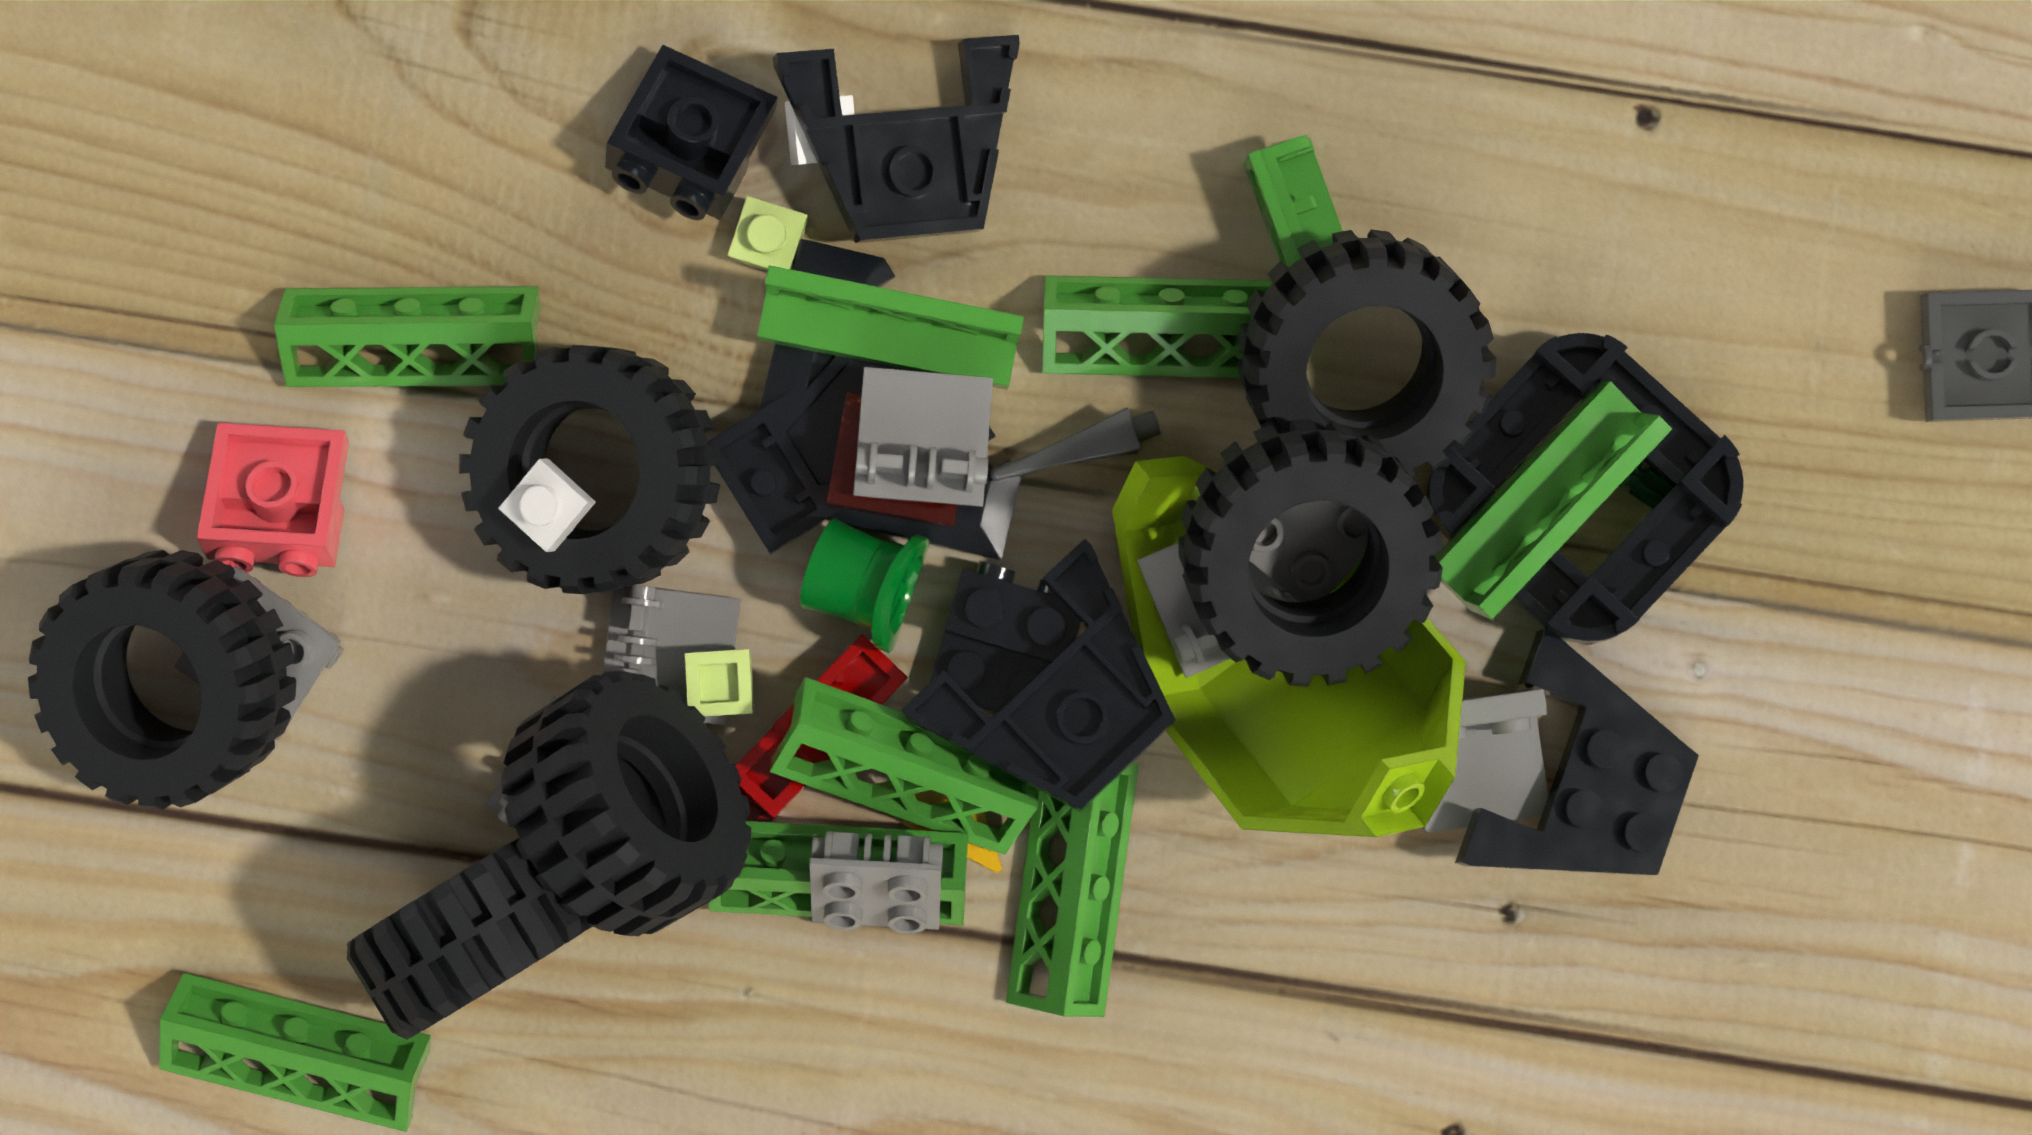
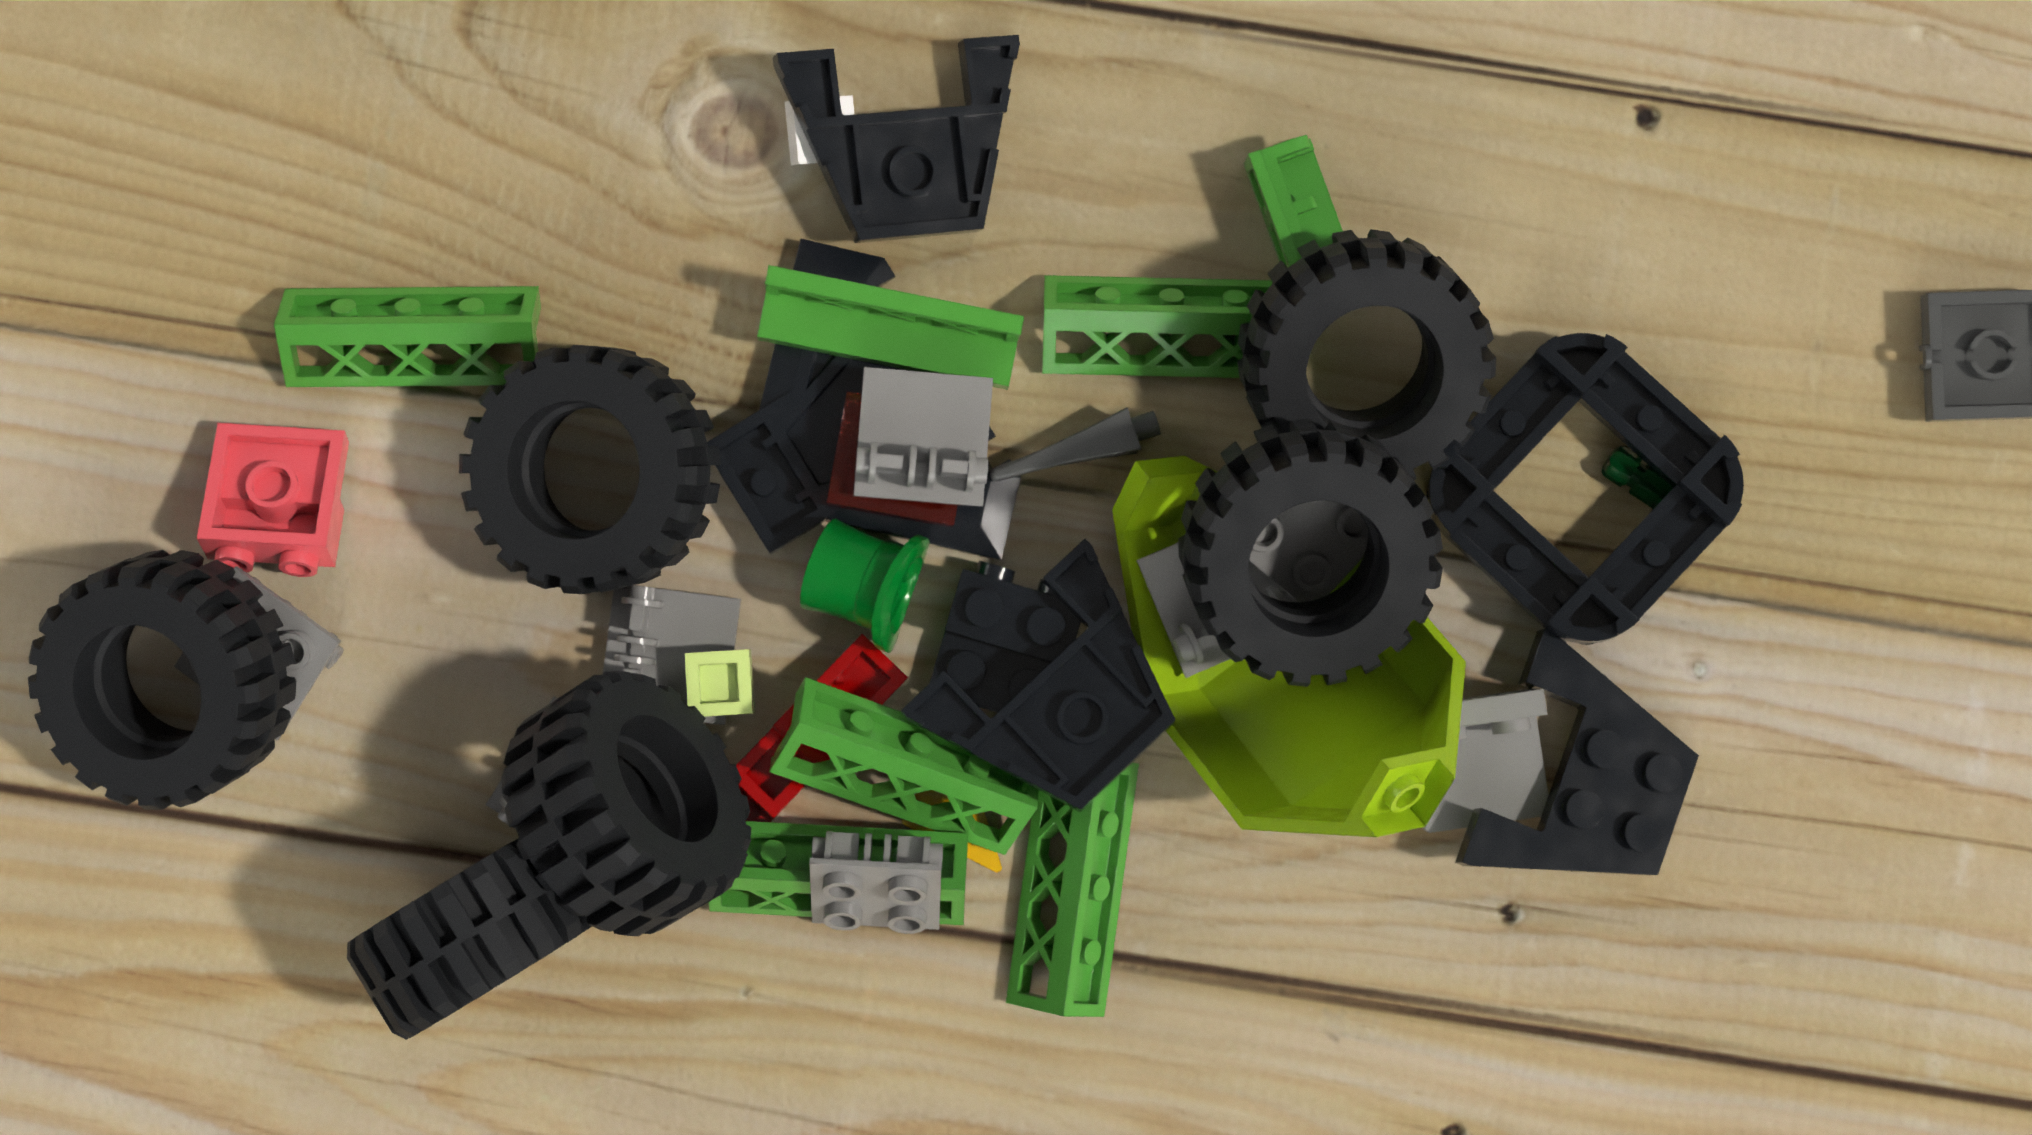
(291, 1042): bright green fence -> none
(547, 505): white plate -> none
(688, 134): black plate -> none
(767, 235): yellowish green plate -> none
(1548, 499): bright green fence -> none

